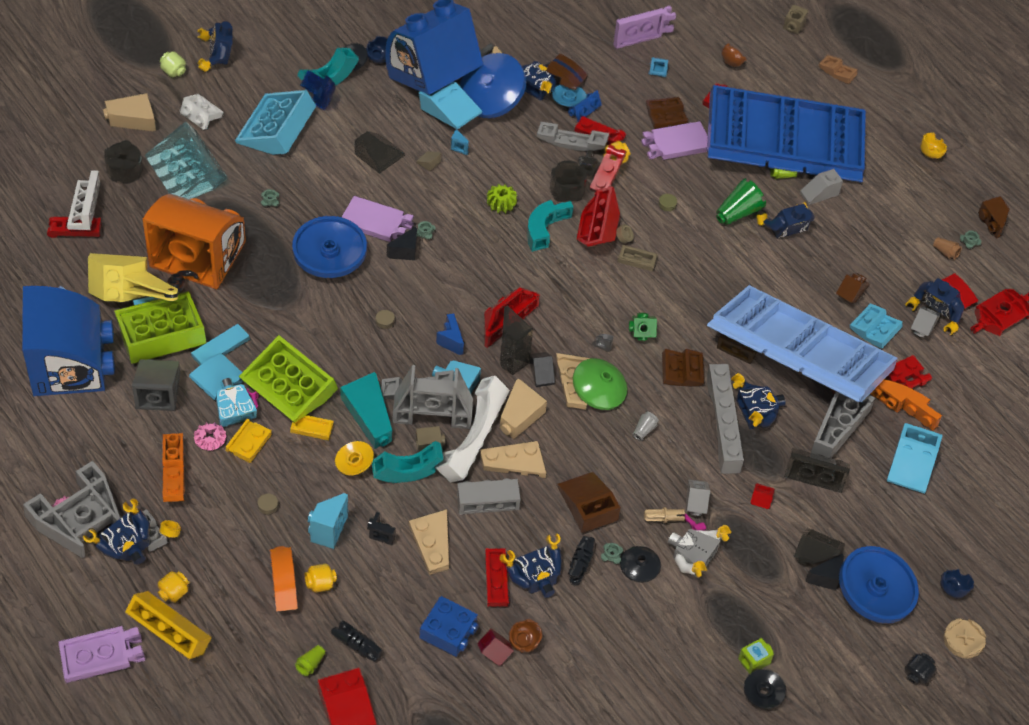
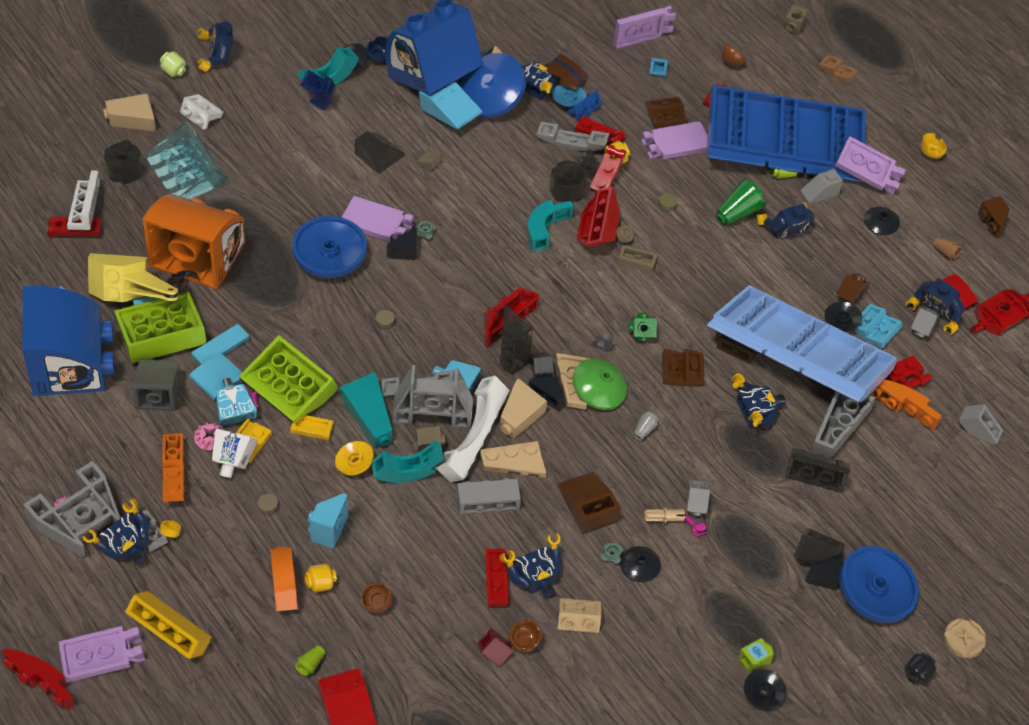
(38, 672): none -> red slope
(172, 586): yellow head -> none
(232, 451): none -> white torso
(270, 198): sand green plate -> none
(277, 121): medium azure slope -> none
(357, 641): black hinge -> none
(376, 598): none -> dark orange hair
(380, 532): black bracket -> none
(432, 540): tan wing -> none
(449, 626): blue brick -> none
(451, 337): blue slope -> none
(459, 143): dark azure slope -> none
(501, 198): lime gear -> none
(549, 389): none -> black slope
(579, 615): none -> tan bracket
(581, 559): black hinge -> none
(697, 548): torso -> none
(729, 442): light grey arch -> none
(762, 496): red slope -> none
(843, 316): none -> black dish
(869, 165): none -> lavender tile
(881, 221): none -> black dish
(914, 458): medium azure slope -> none
(956, 584): dark blue hair -> none
(970, 239): sand green plate -> none
(980, 423): none -> light grey slope

